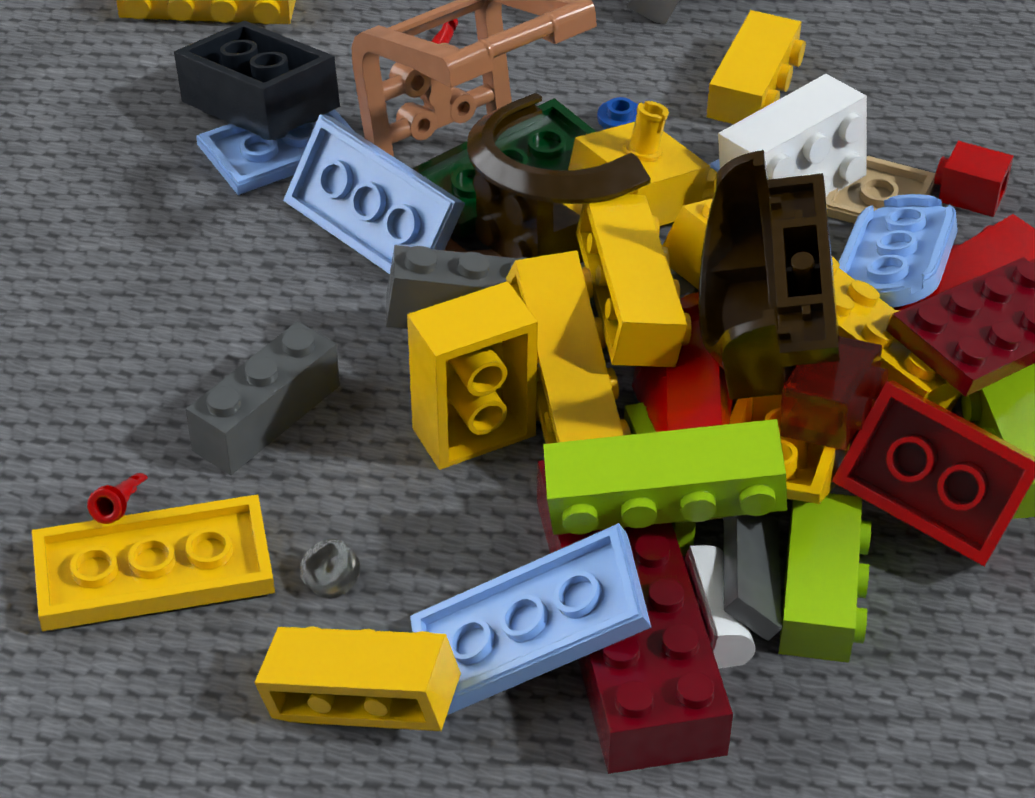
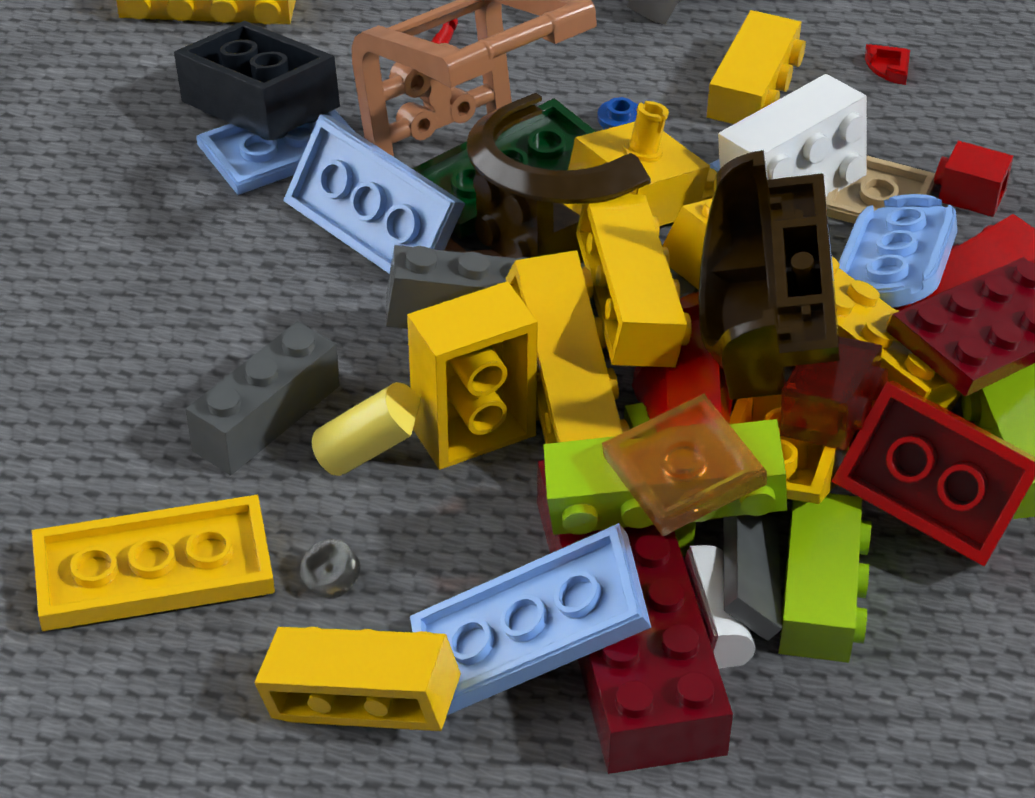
(110, 502): red piece -> none
(366, 429): none -> light yellow brick
(684, 464): none -> clear orange tile
(889, 61): none -> red tile

